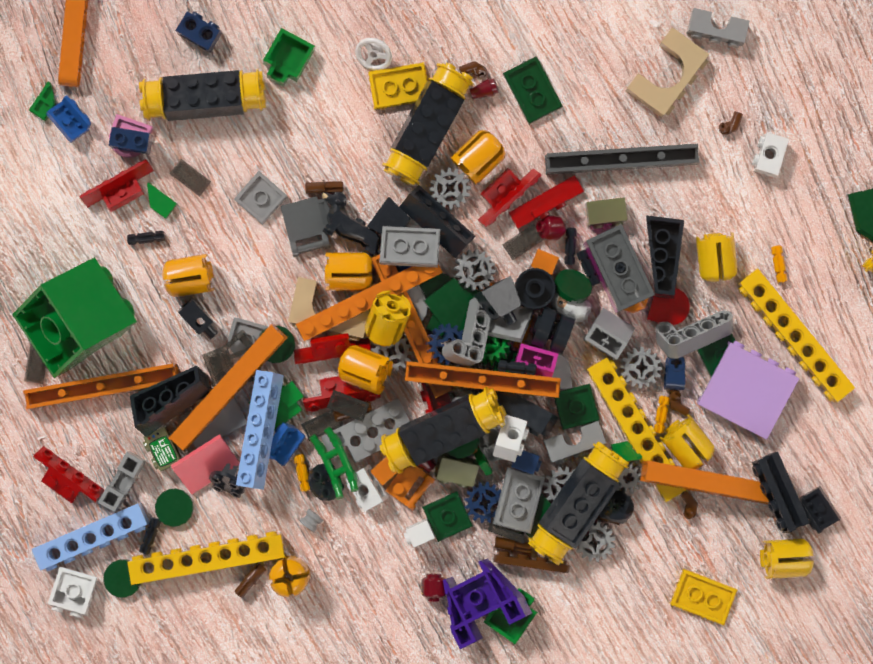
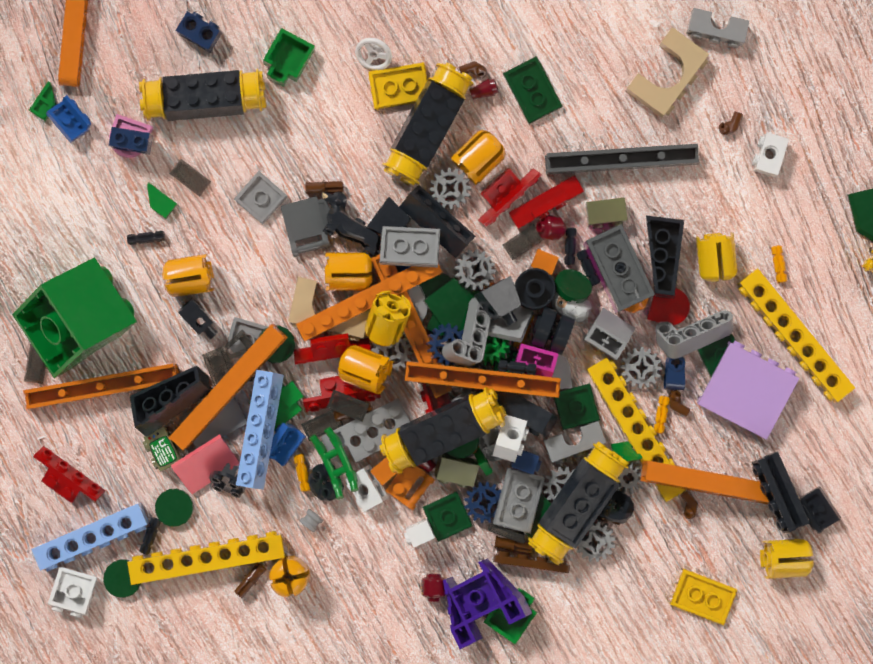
(120, 188): red bracket -> none
(122, 482): light grey arch -> none
(680, 448): yellow cylinder -> none

